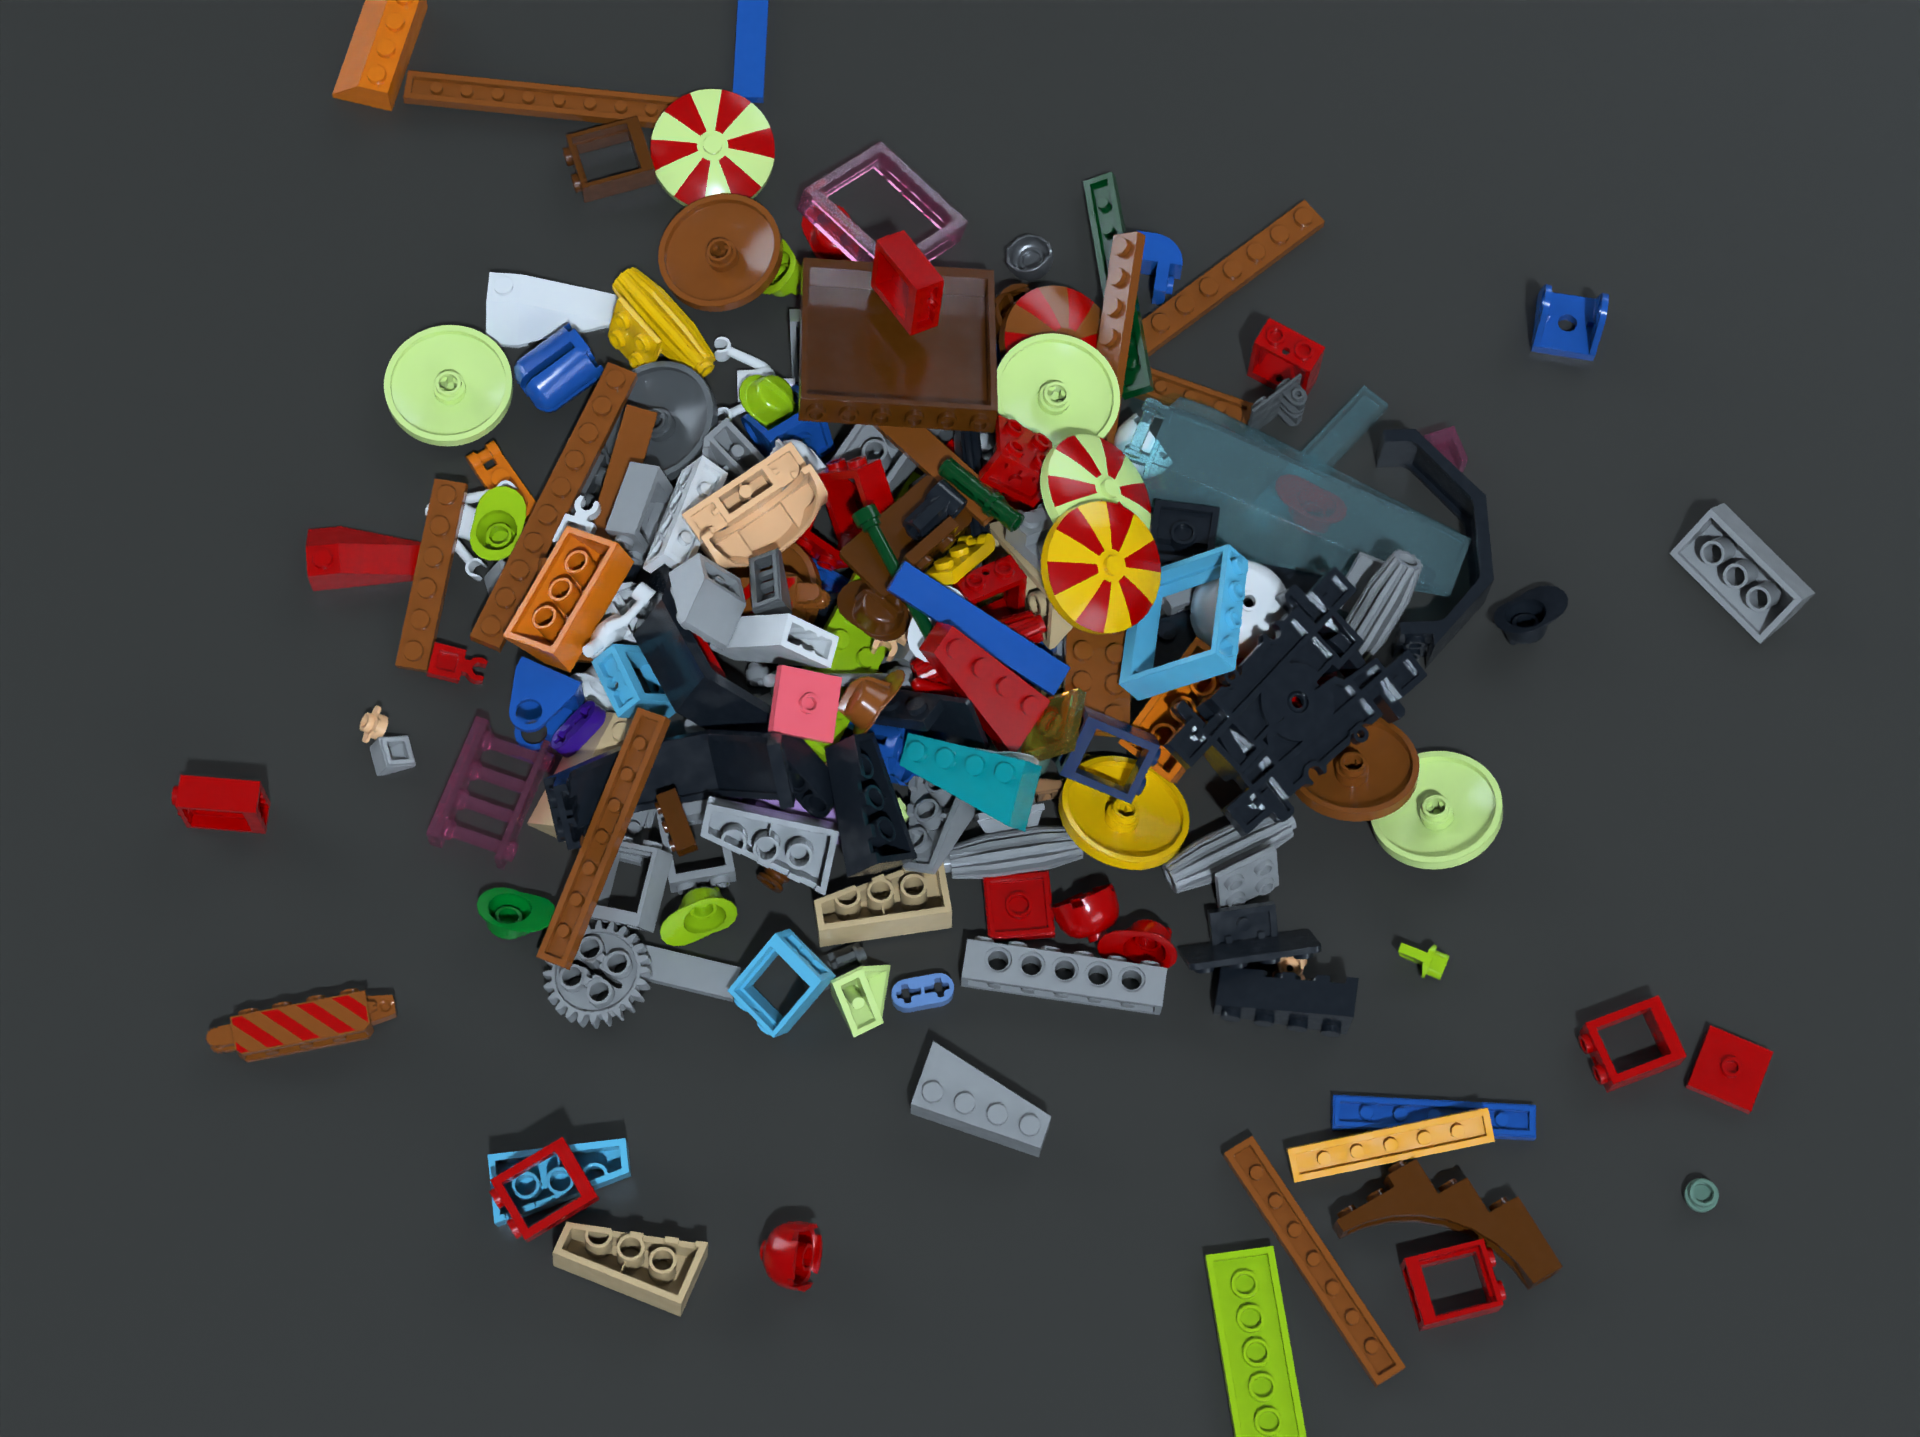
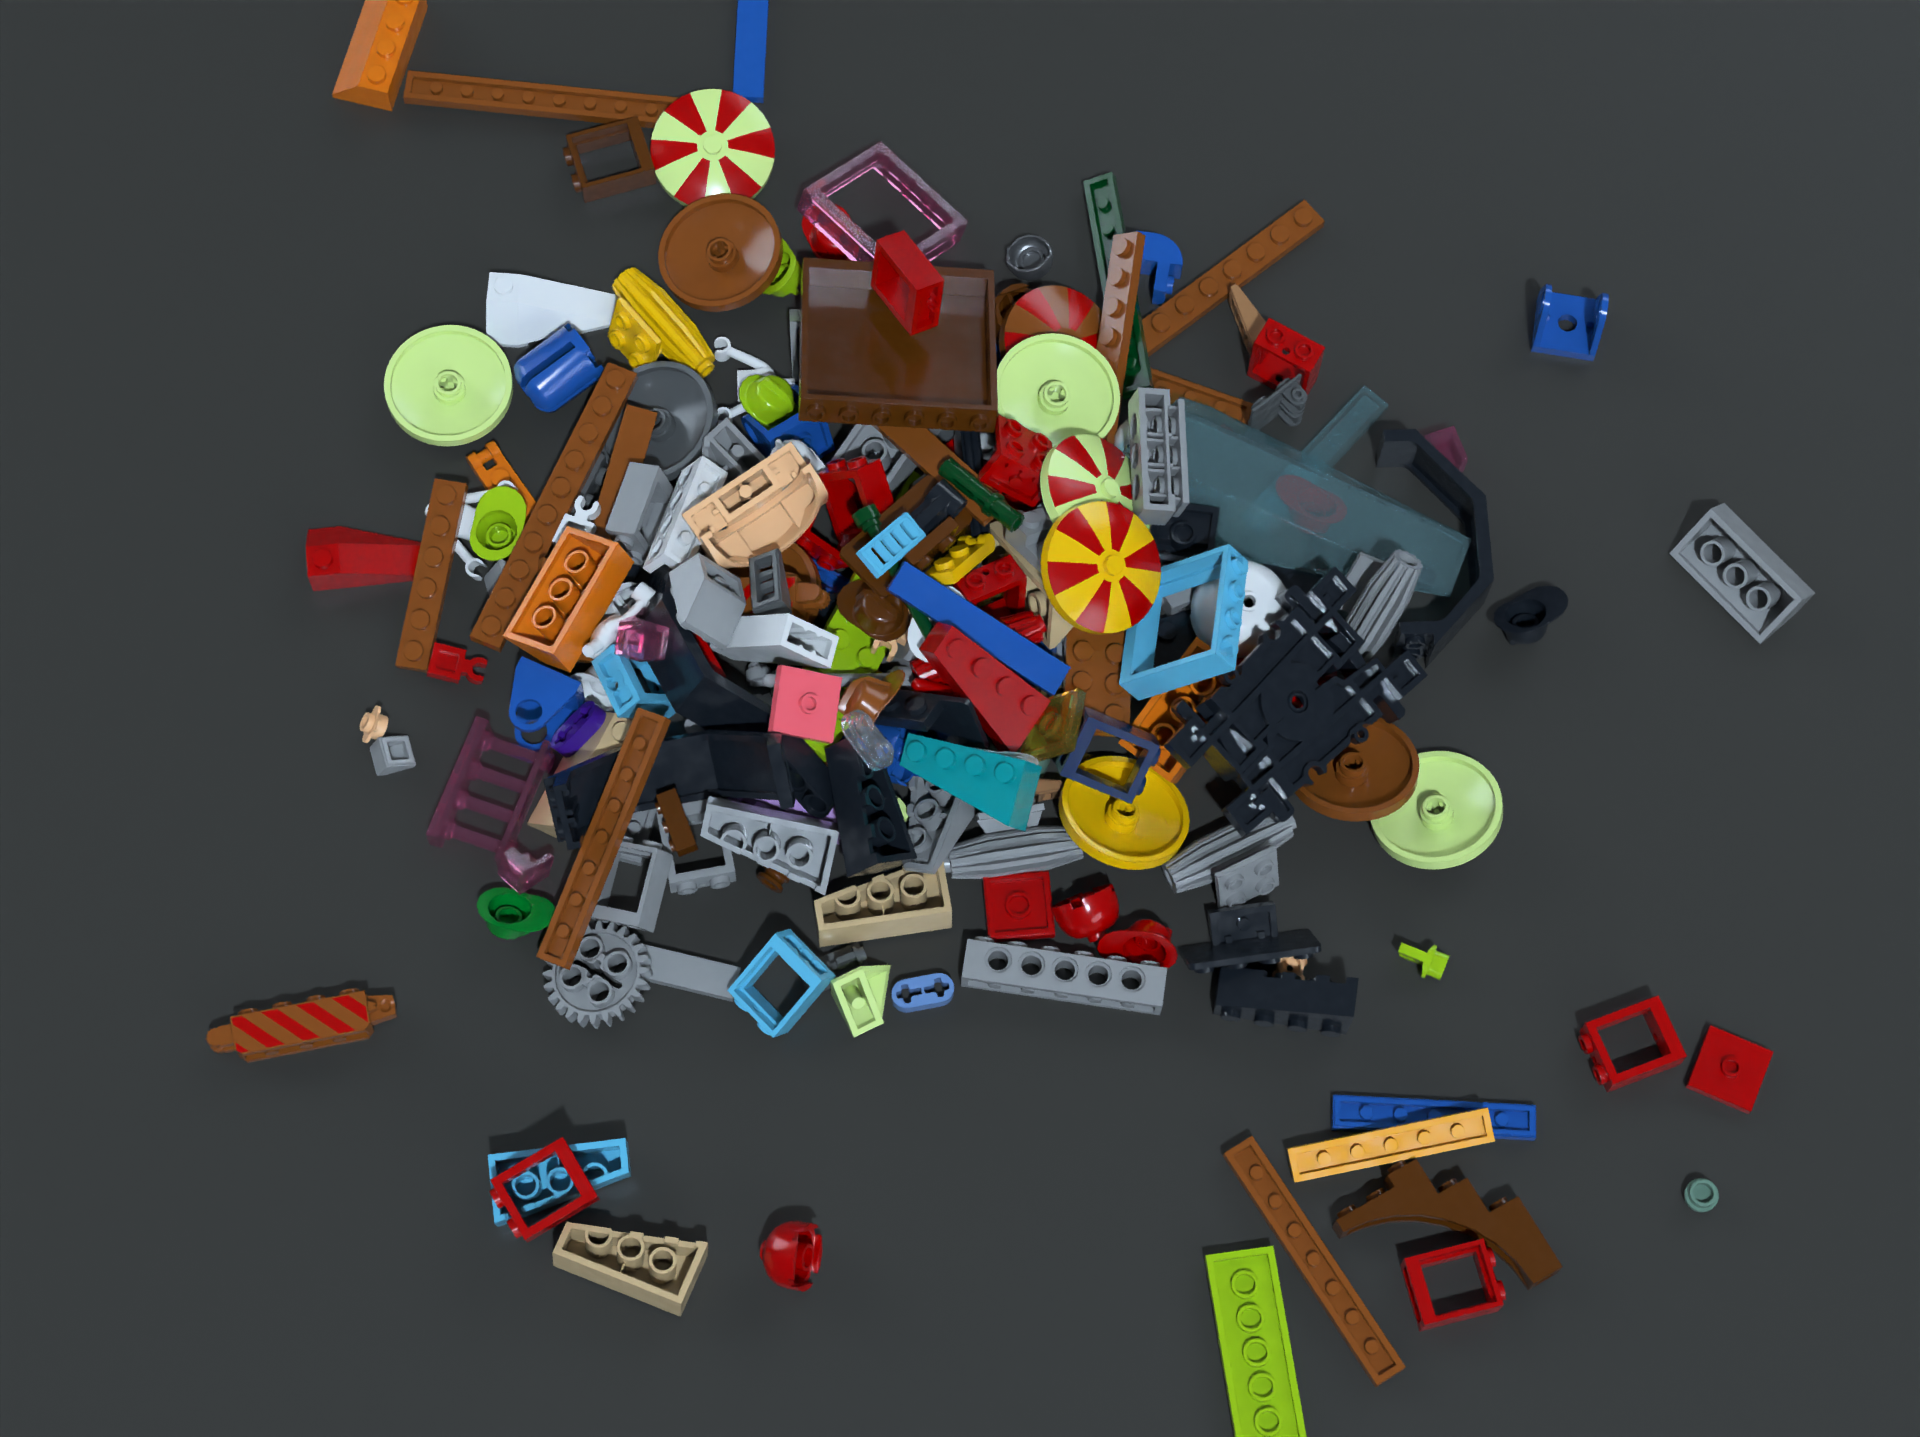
(222, 804): red window -> none
(524, 870): none -> clear pink panel
(641, 641): none -> clear pink panel
(699, 915): lime piece -> none
(867, 740): none -> clear plate
(907, 534): none -> medium azure slope
(974, 1103): light grey wedge -> none
(1158, 455): none -> light grey brick
(1246, 316): none -> medium nougat slope

